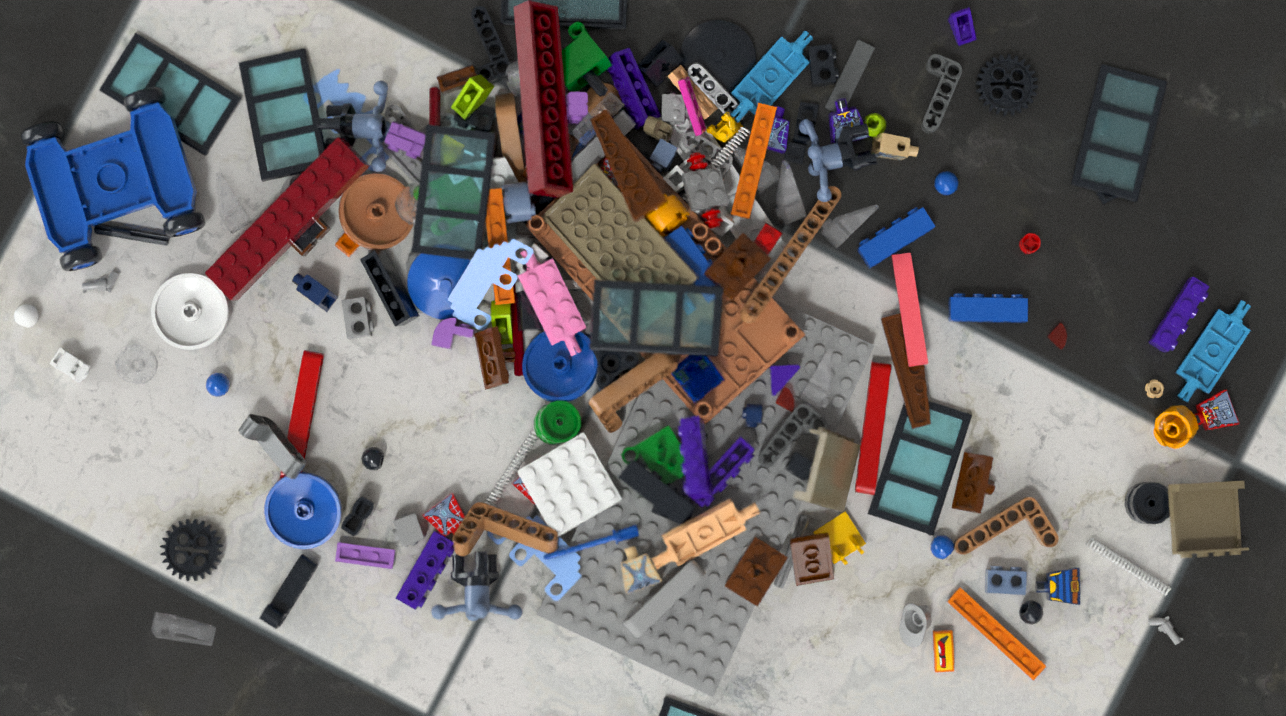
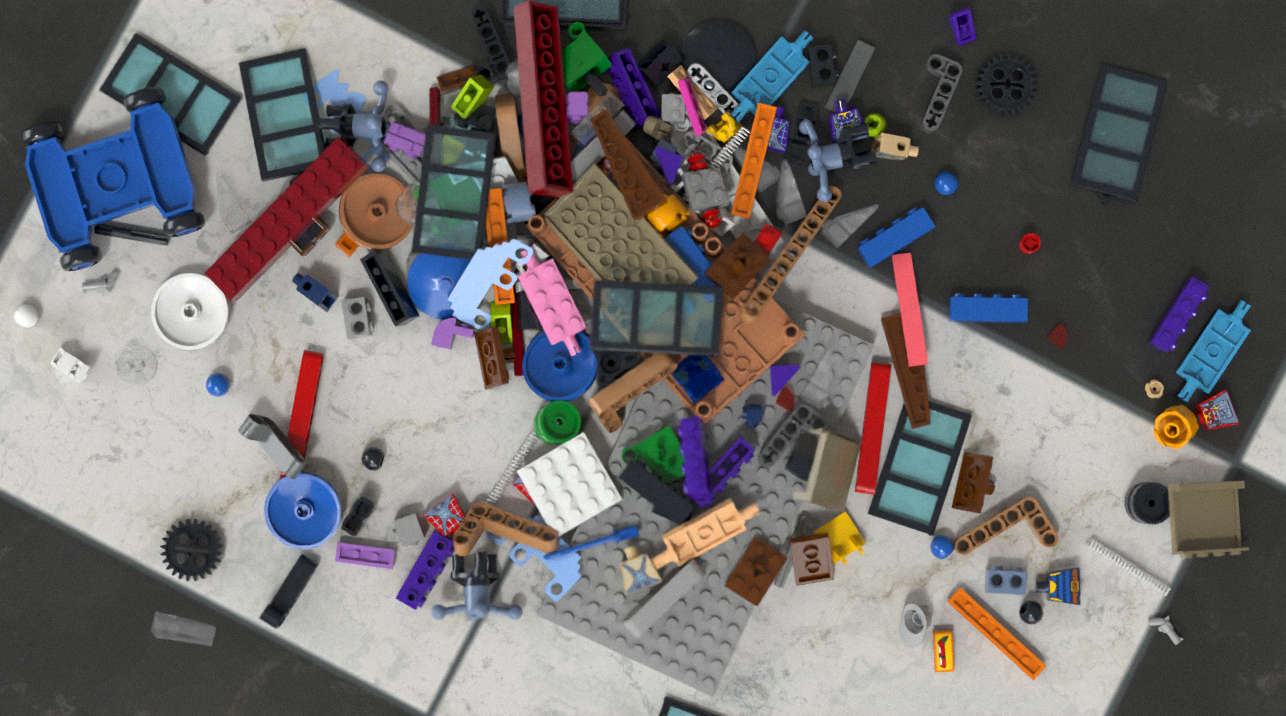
(669, 163): none -> dark purple slope

